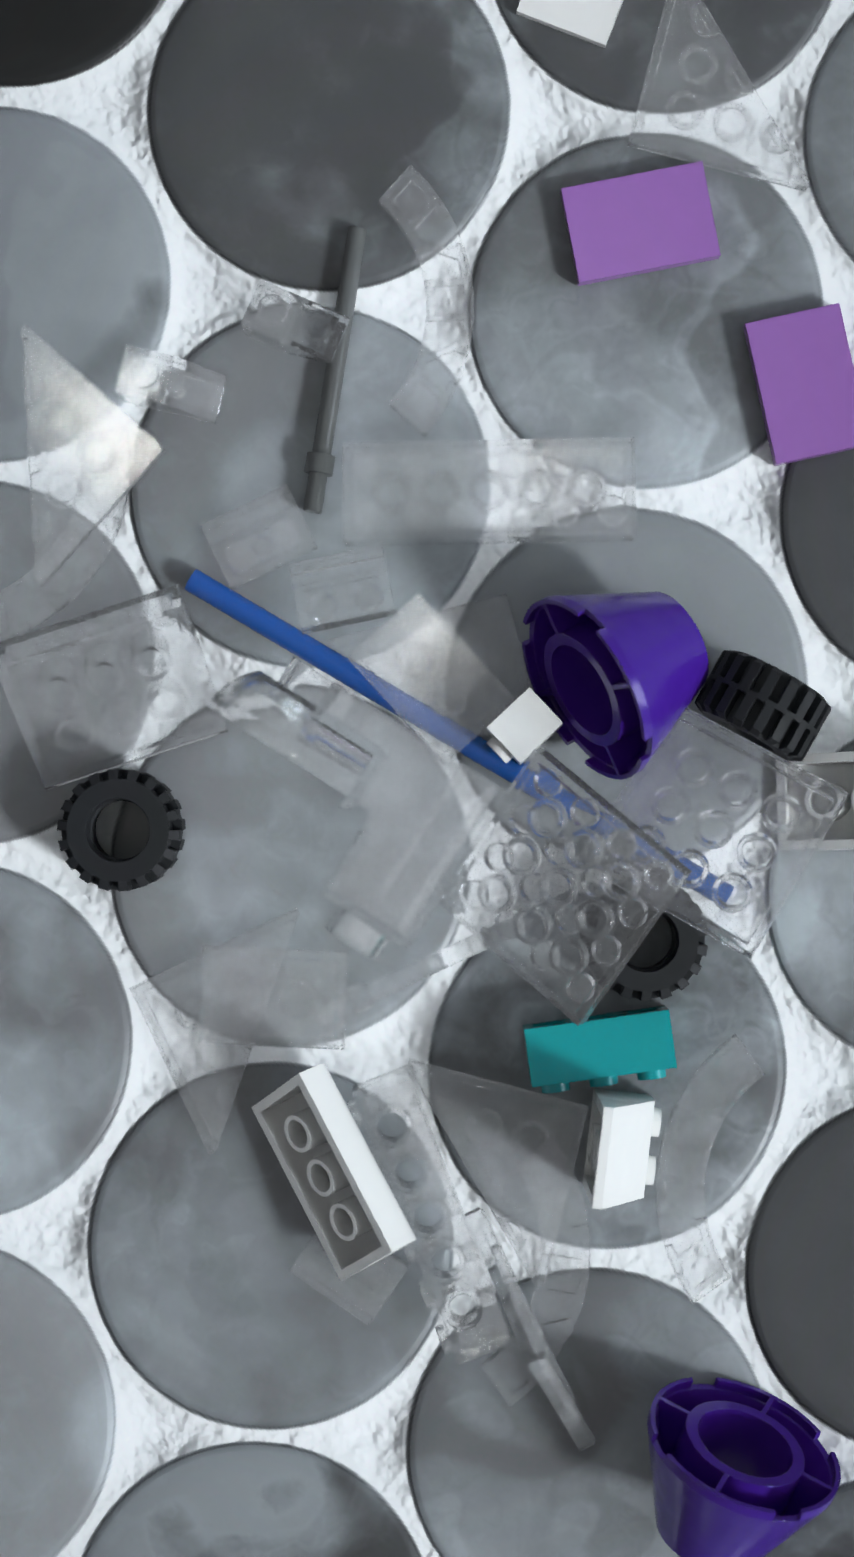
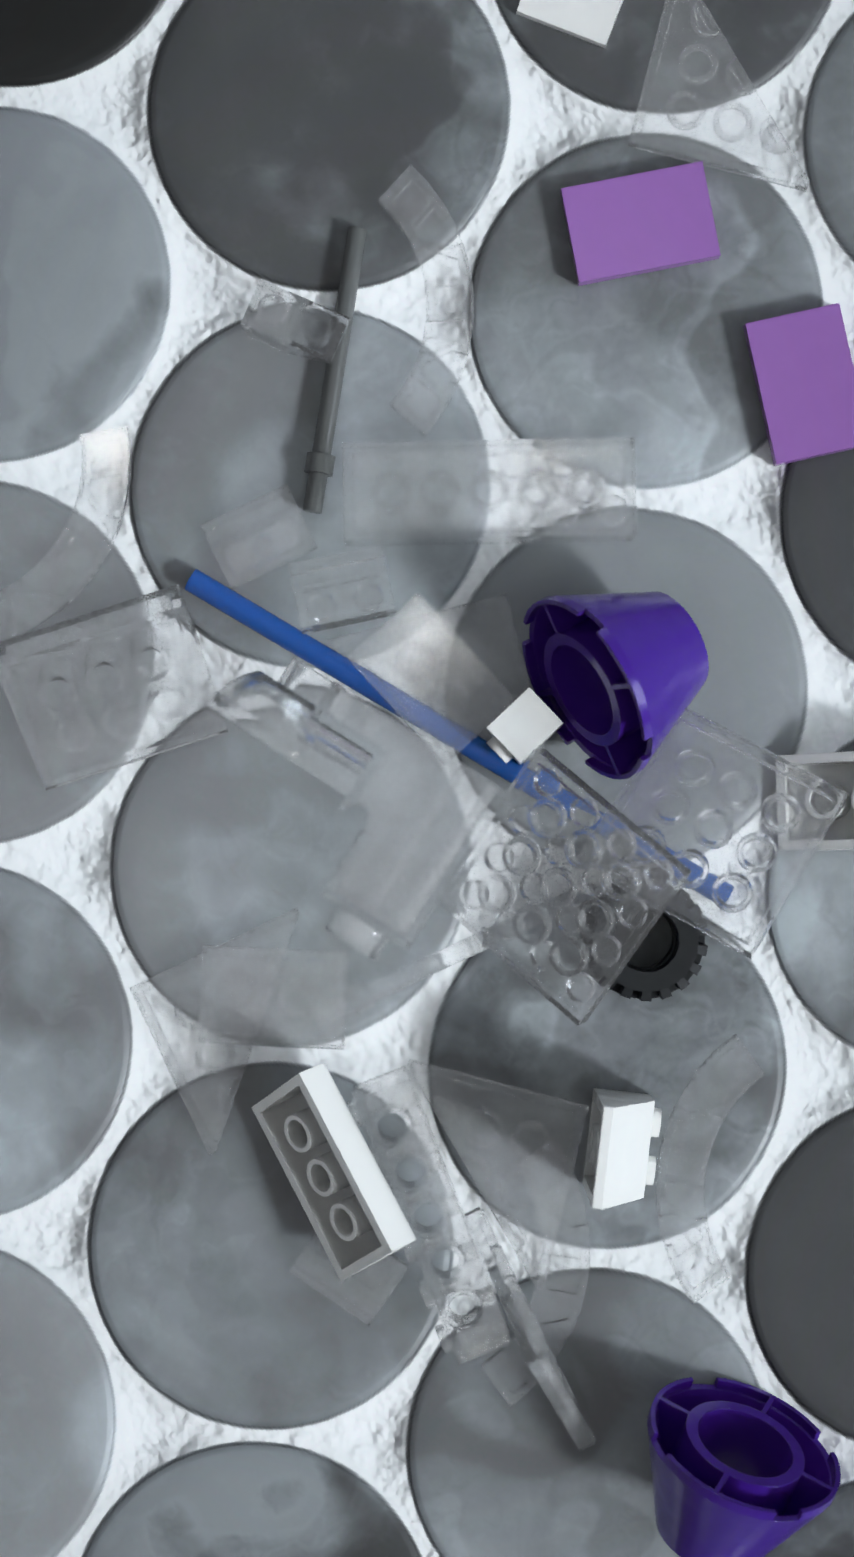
(78, 454): clear tile -> none
(80, 837): black tyre -> none
(169, 384): clear slope -> none
(600, 1049): teal brick -> none
(763, 704): black tyre -> none

